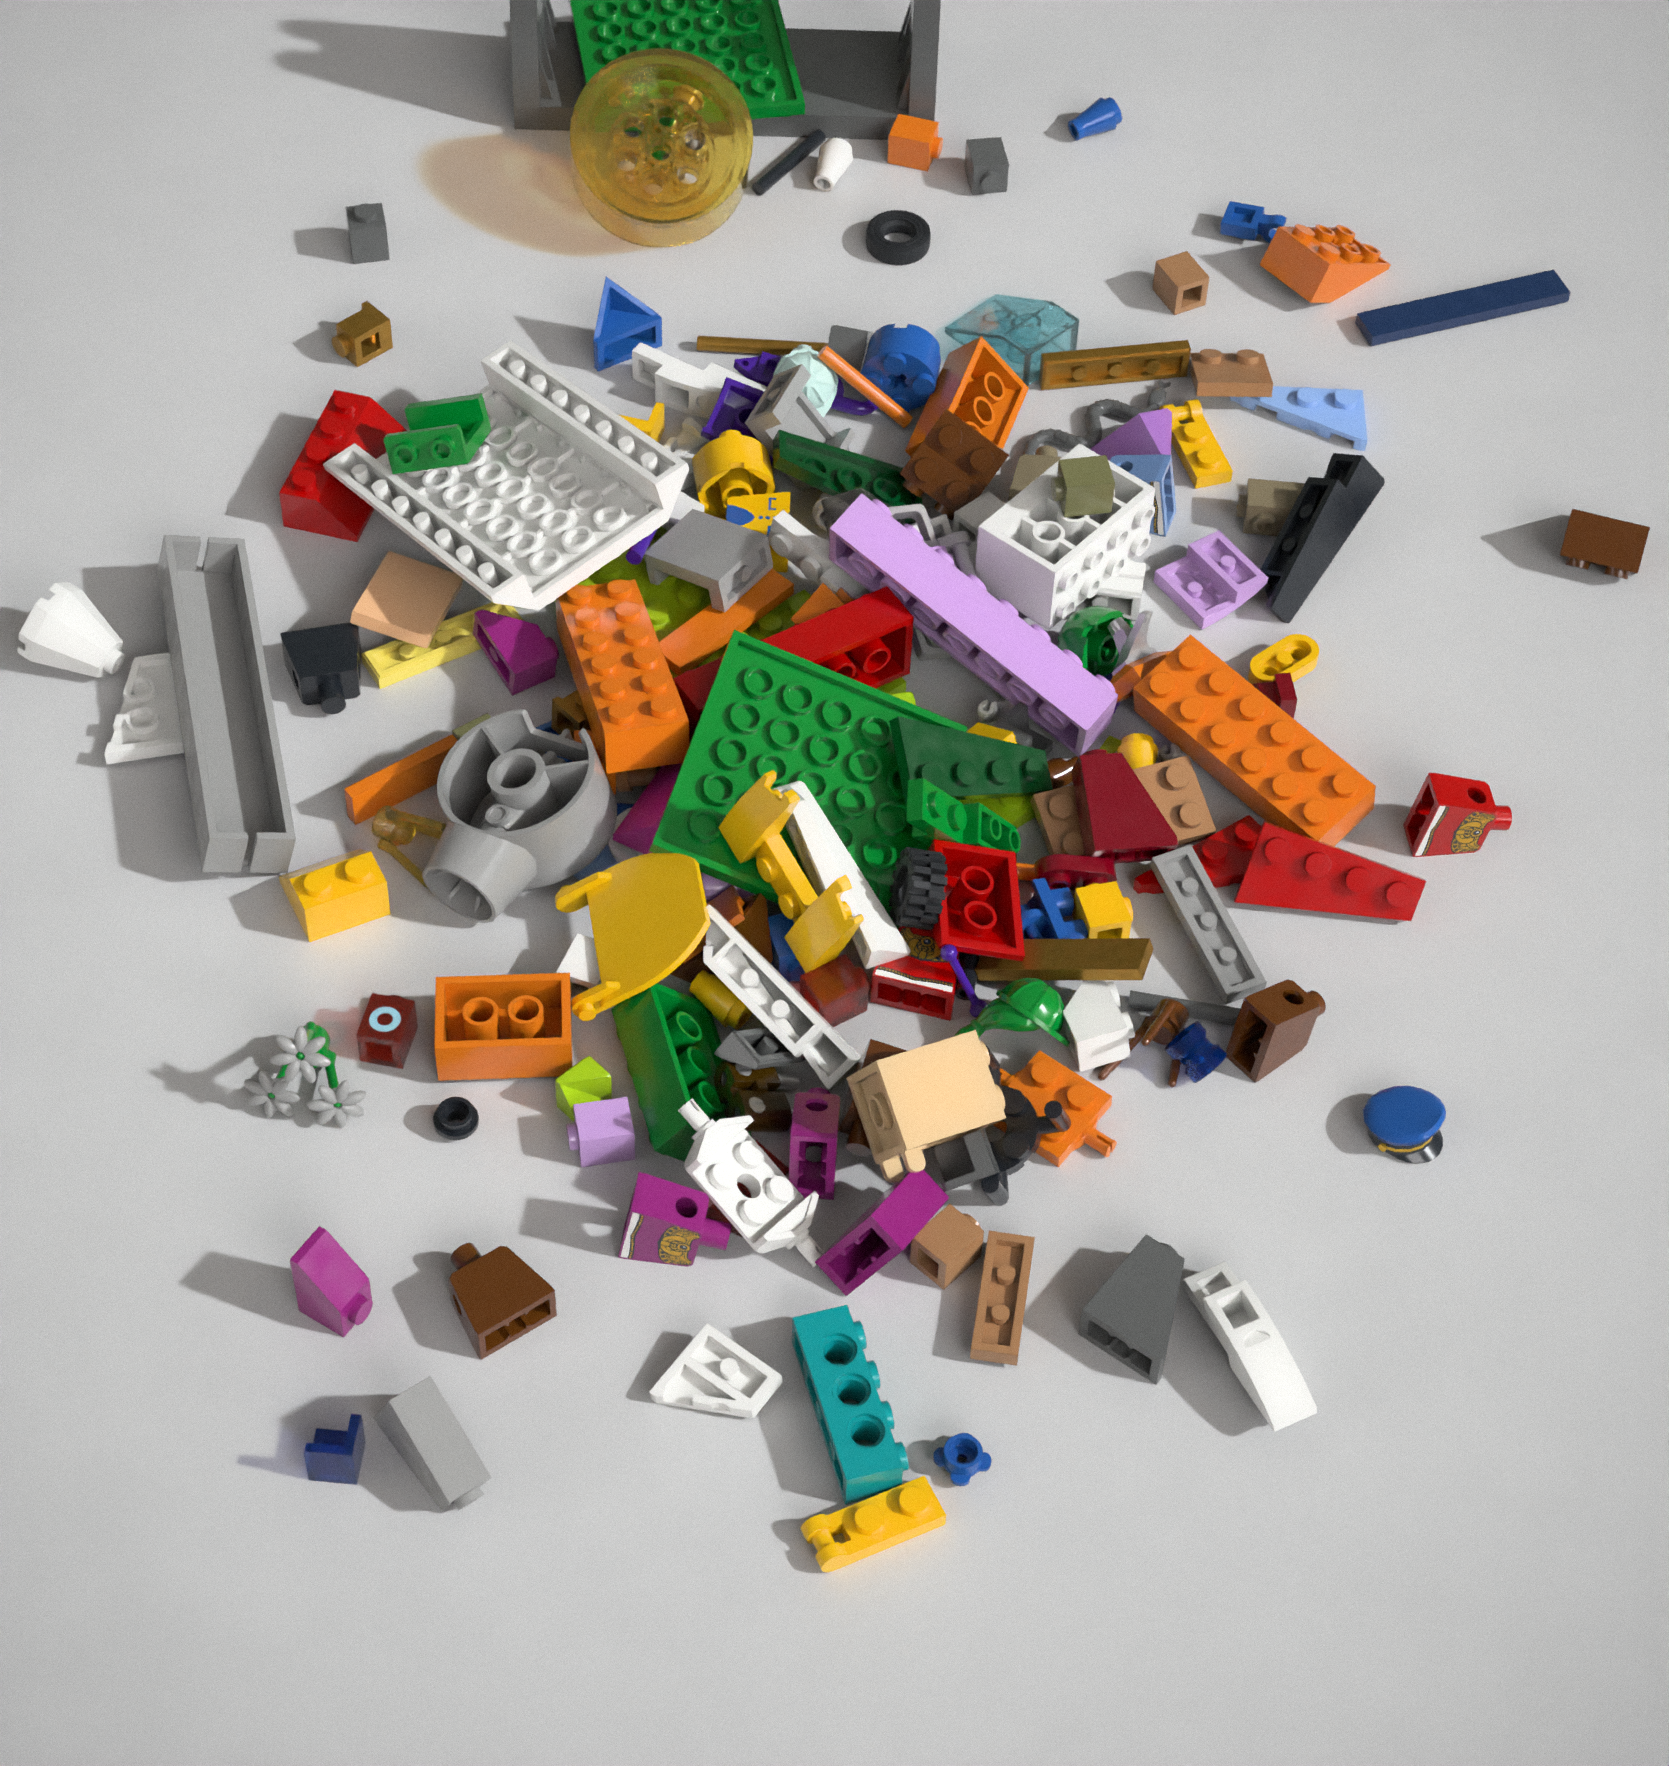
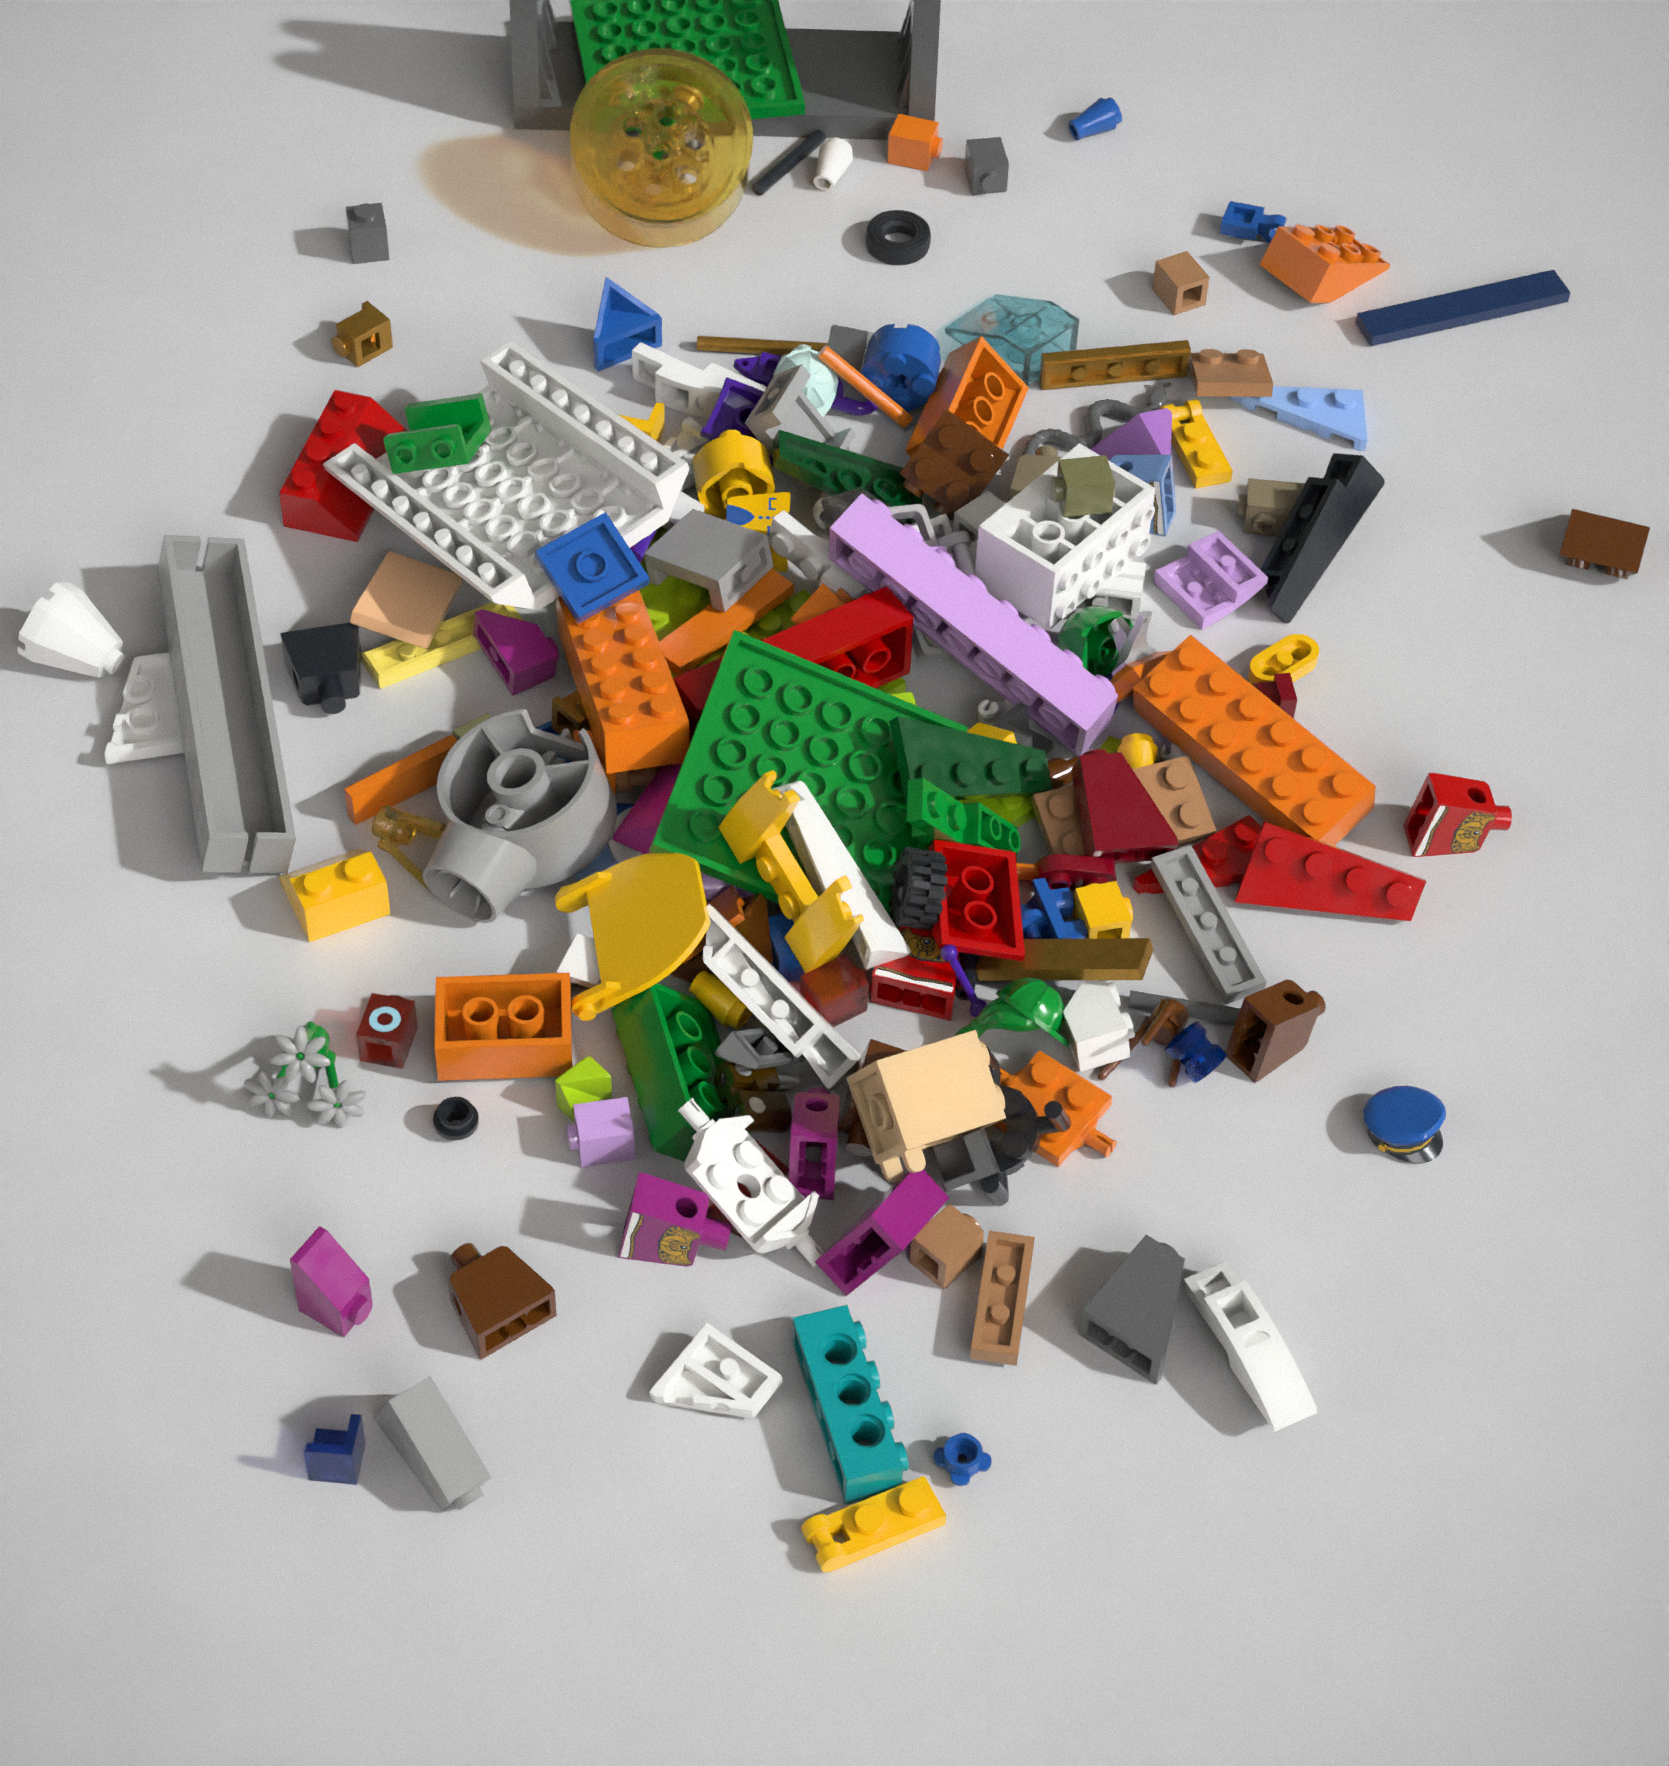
(592, 567): none -> blue plate

